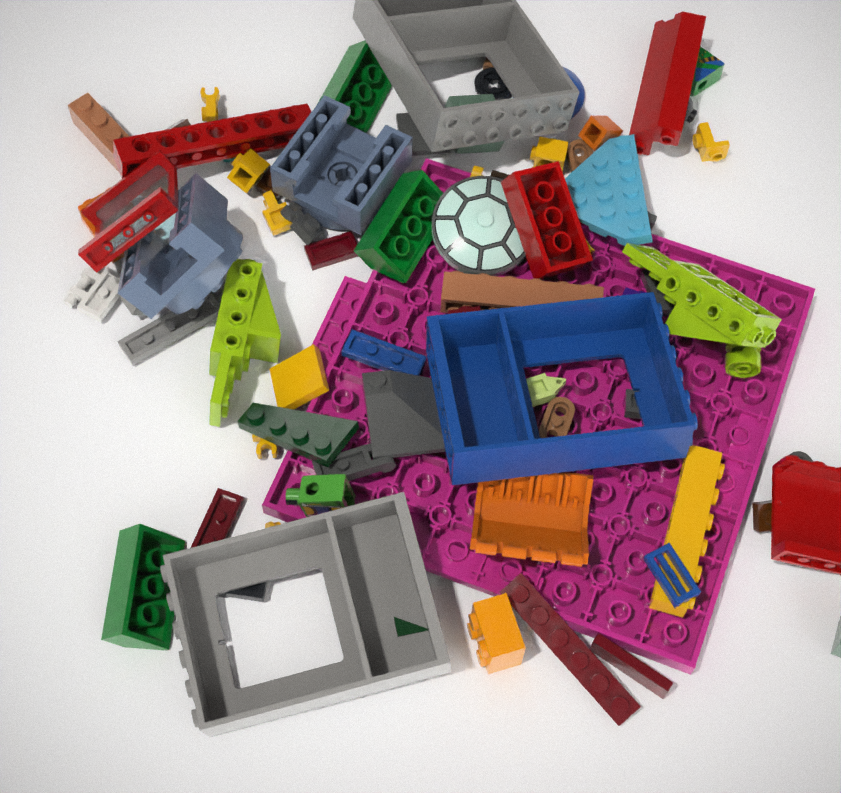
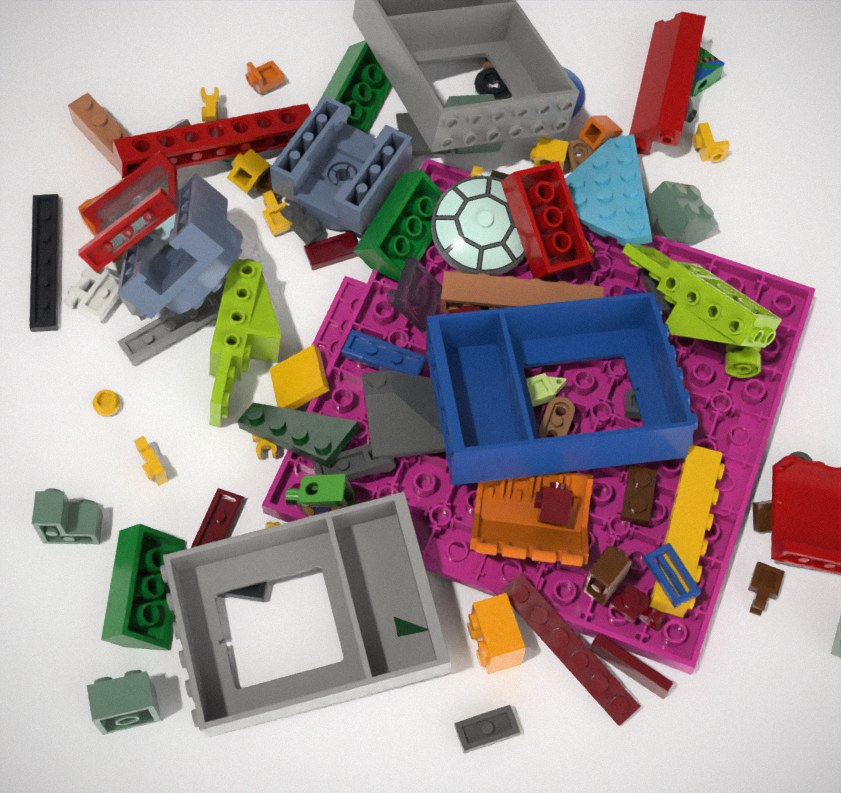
(44, 263): none -> black tile
(65, 521): none -> sand green brick
(106, 402): none -> yellow plate
(123, 702): none -> sand green brick
(152, 466): none -> yellow plate
(264, 76): none -> orange bracket
(416, 294): none -> clear purple tile
(486, 729): none -> dark grey plate
(553, 504): none -> dark red brick
(606, 574): none -> reddish brown brick
(634, 604): none -> dark red plate
(638, 495): none -> reddish brown plate
(681, 212): none -> sand green brick
(766, 584): none -> reddish brown plate

